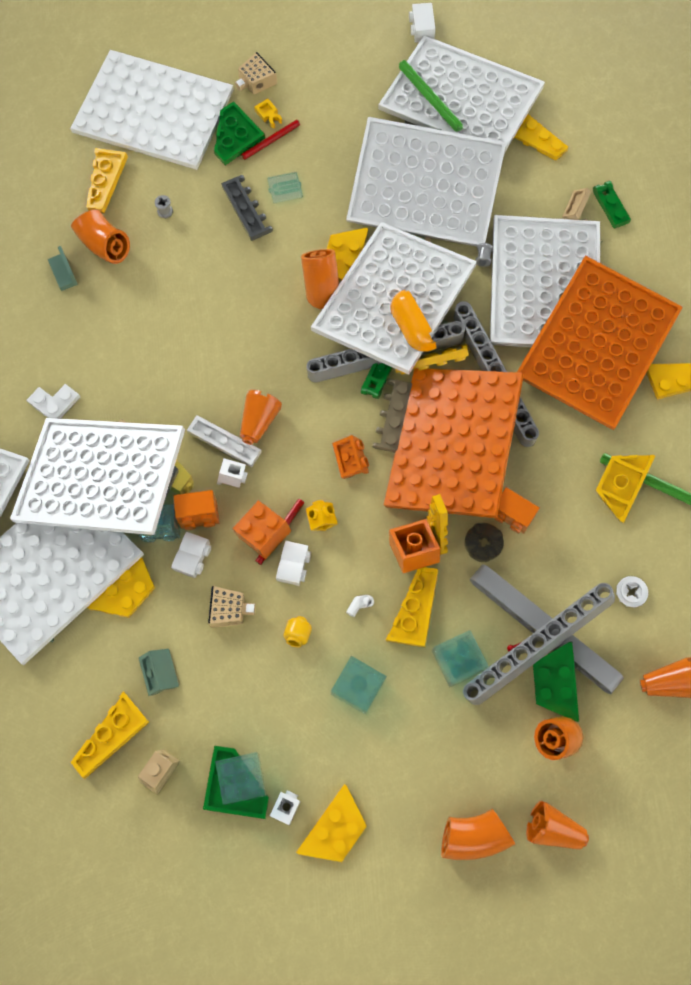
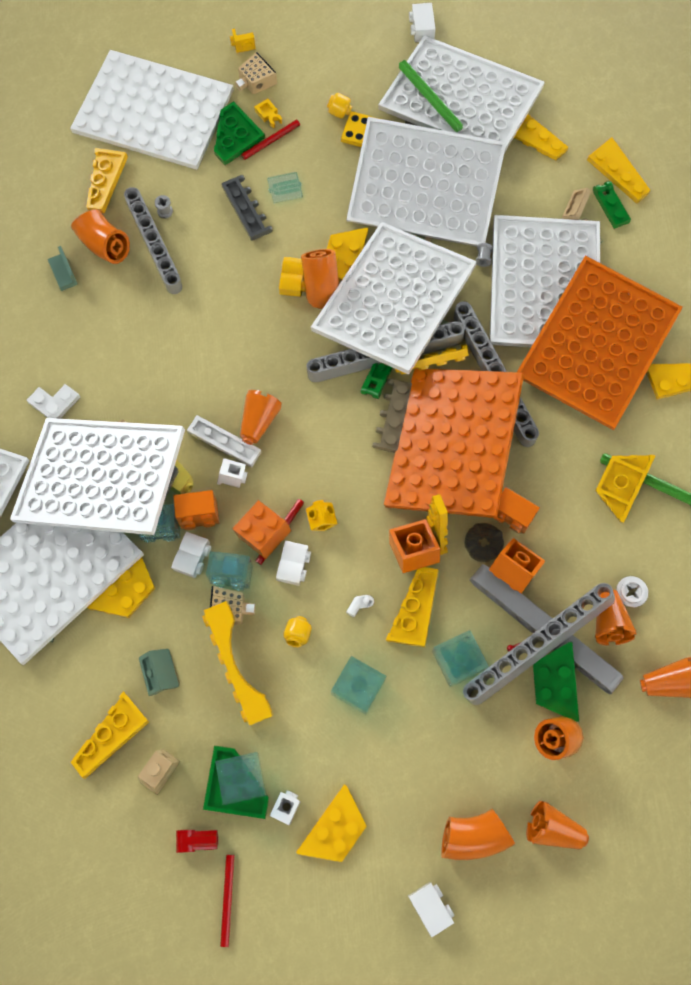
(136, 204): none -> light grey beam
(196, 840): none -> red piece
(227, 901): none -> red bar
(229, 570): none -> clear light blue brick
(242, 42): none -> yellow bracket
(254, 703): none -> yellow arch
(291, 277): none -> yellow brick
(339, 105): none -> yellow head
(350, 456): orange bracket -> none
(355, 129): none -> yellow tile
(412, 321): light orange brick -> none
(431, 909): none -> white brick
(516, 565): none -> orange brick
(614, 623): none -> orange cone
(618, 169): none -> yellow wing

